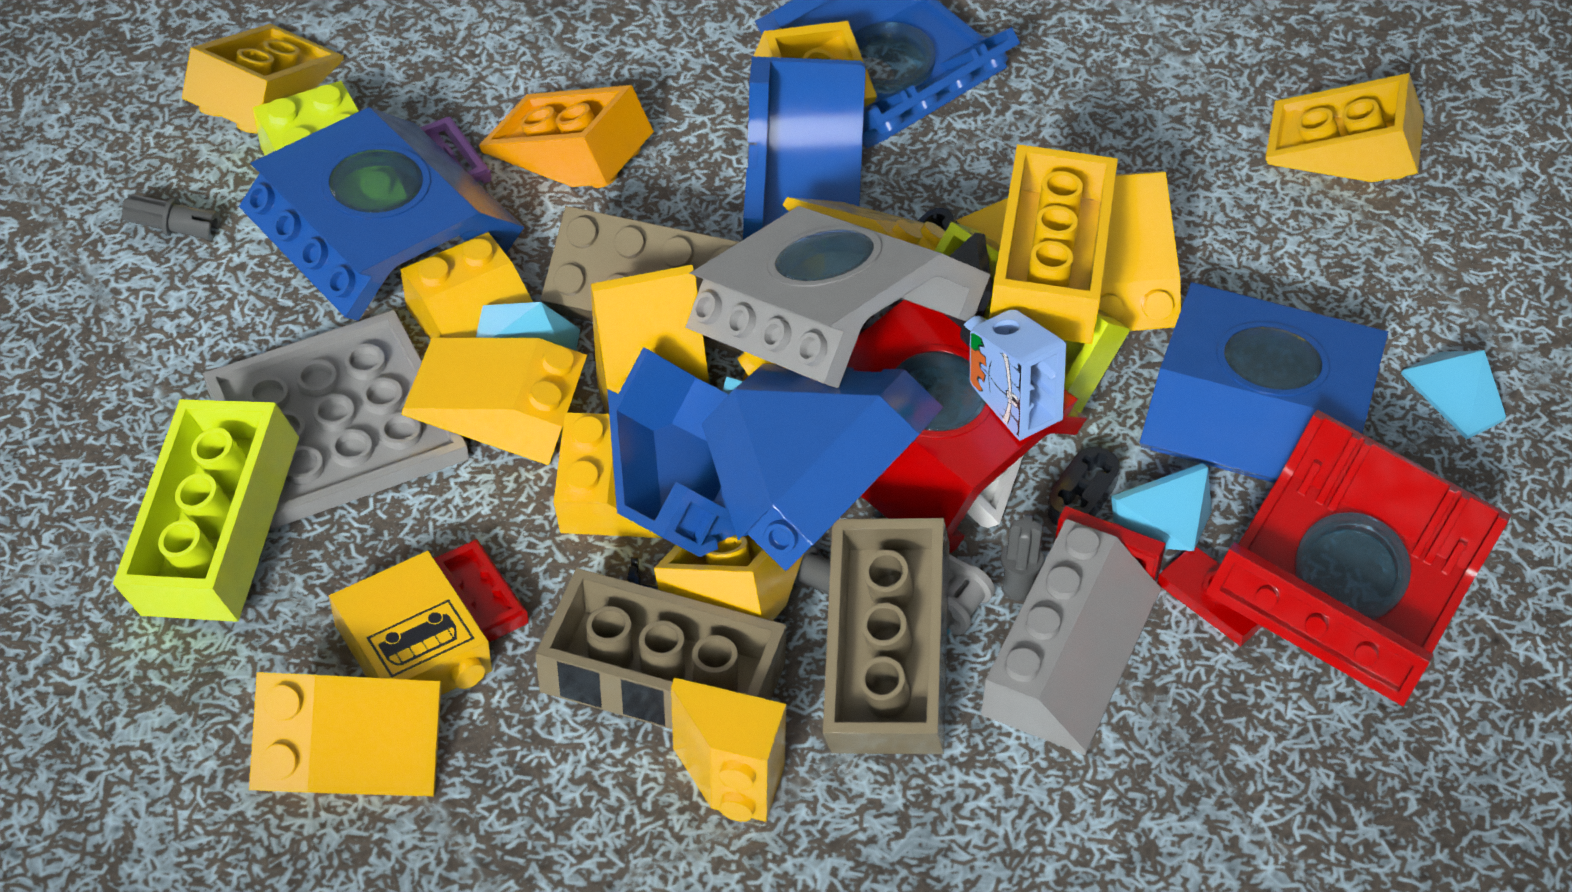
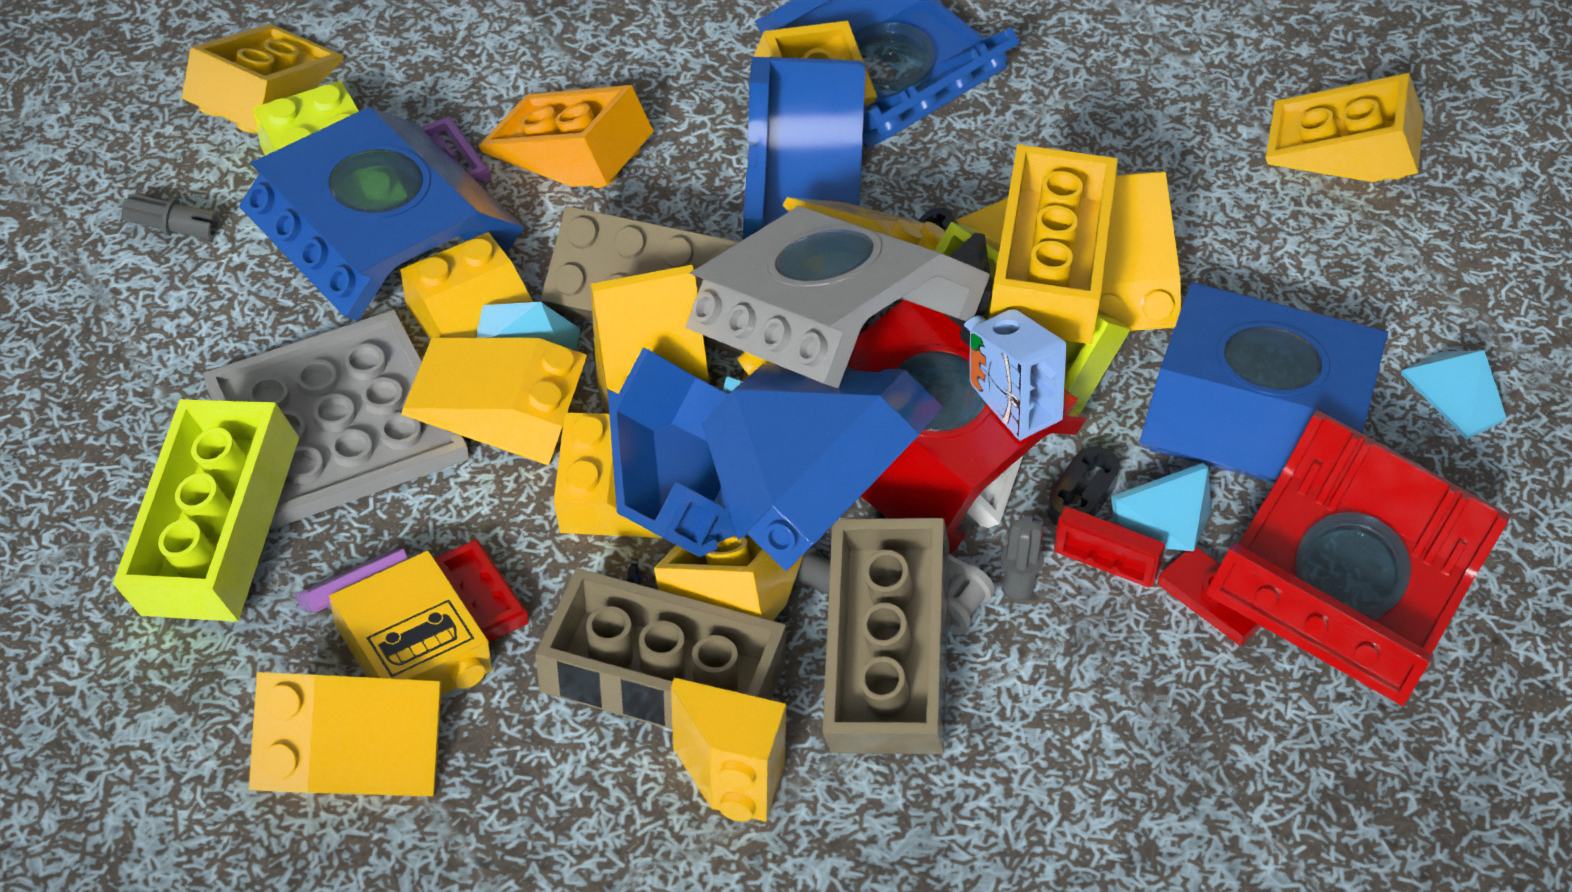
(317, 596): none -> medium lavender tile
(1071, 639): light grey slope -> none

